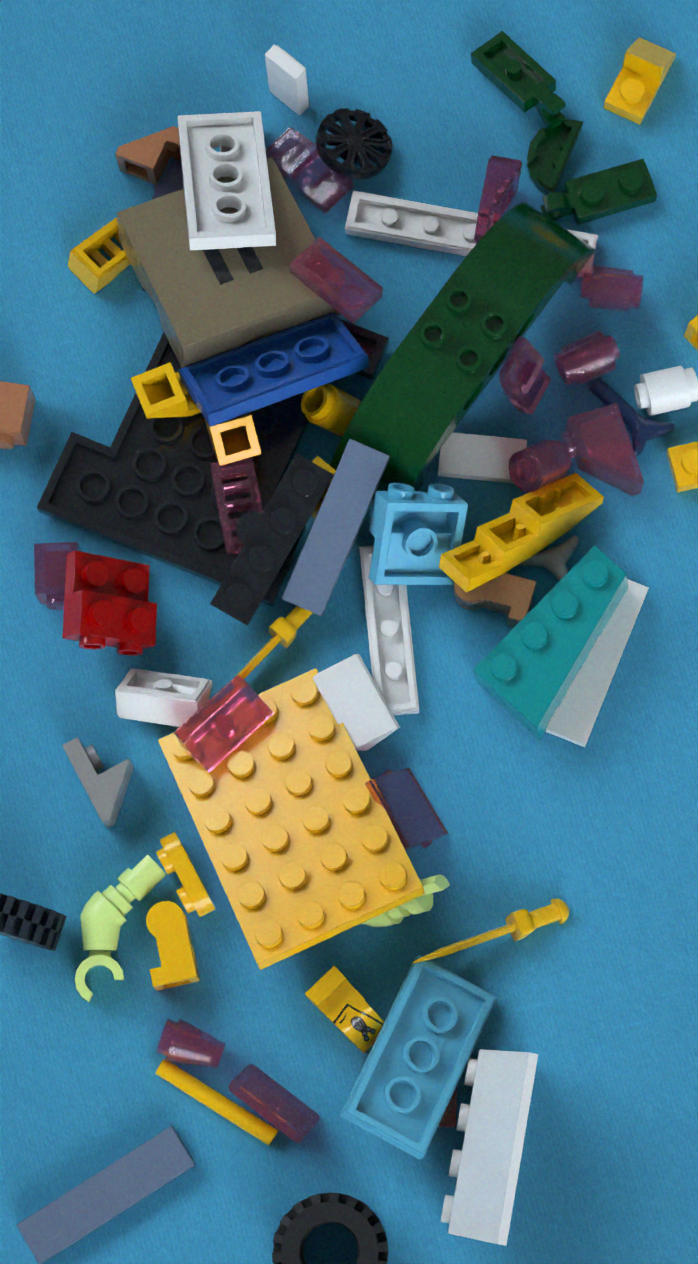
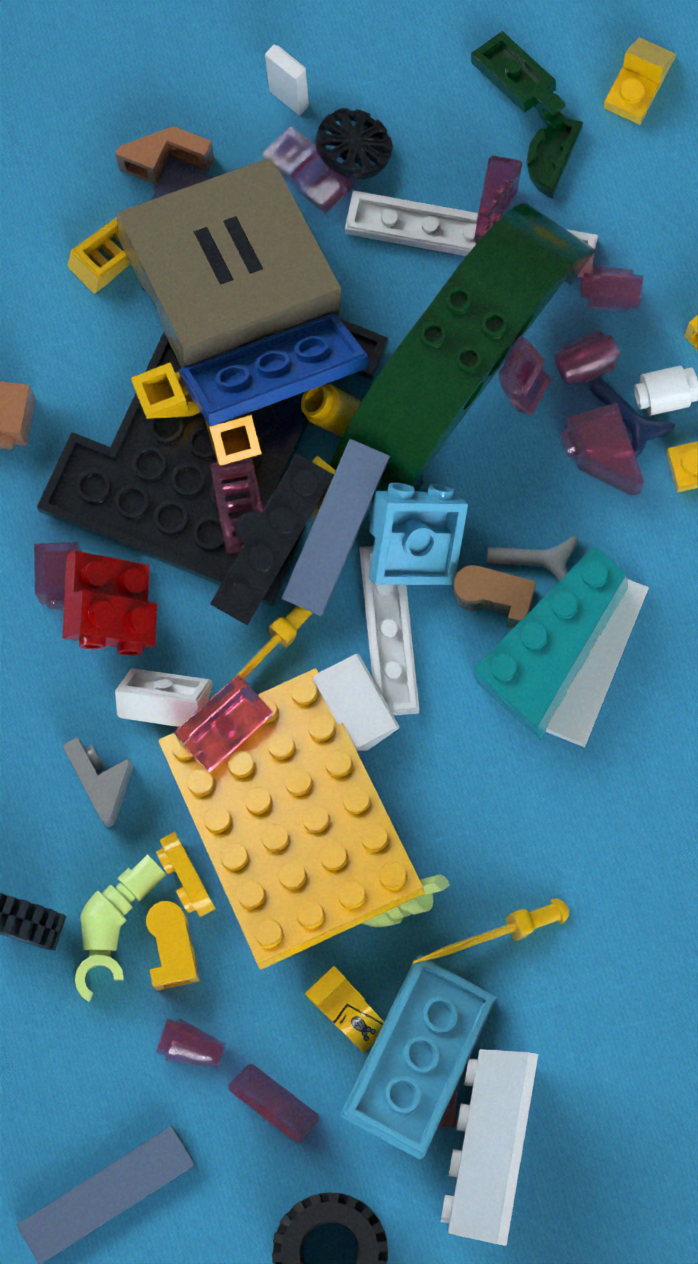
(217, 1102): yellow bar -> none
(240, 157): white hinge -> none
(336, 280): clear pink plate -> none
(407, 808): piece -> none
(478, 457): white tile -> none
(528, 528): yellow slope -> none
(539, 465): clear pink brick -> none
(602, 193): dark green plate -> none

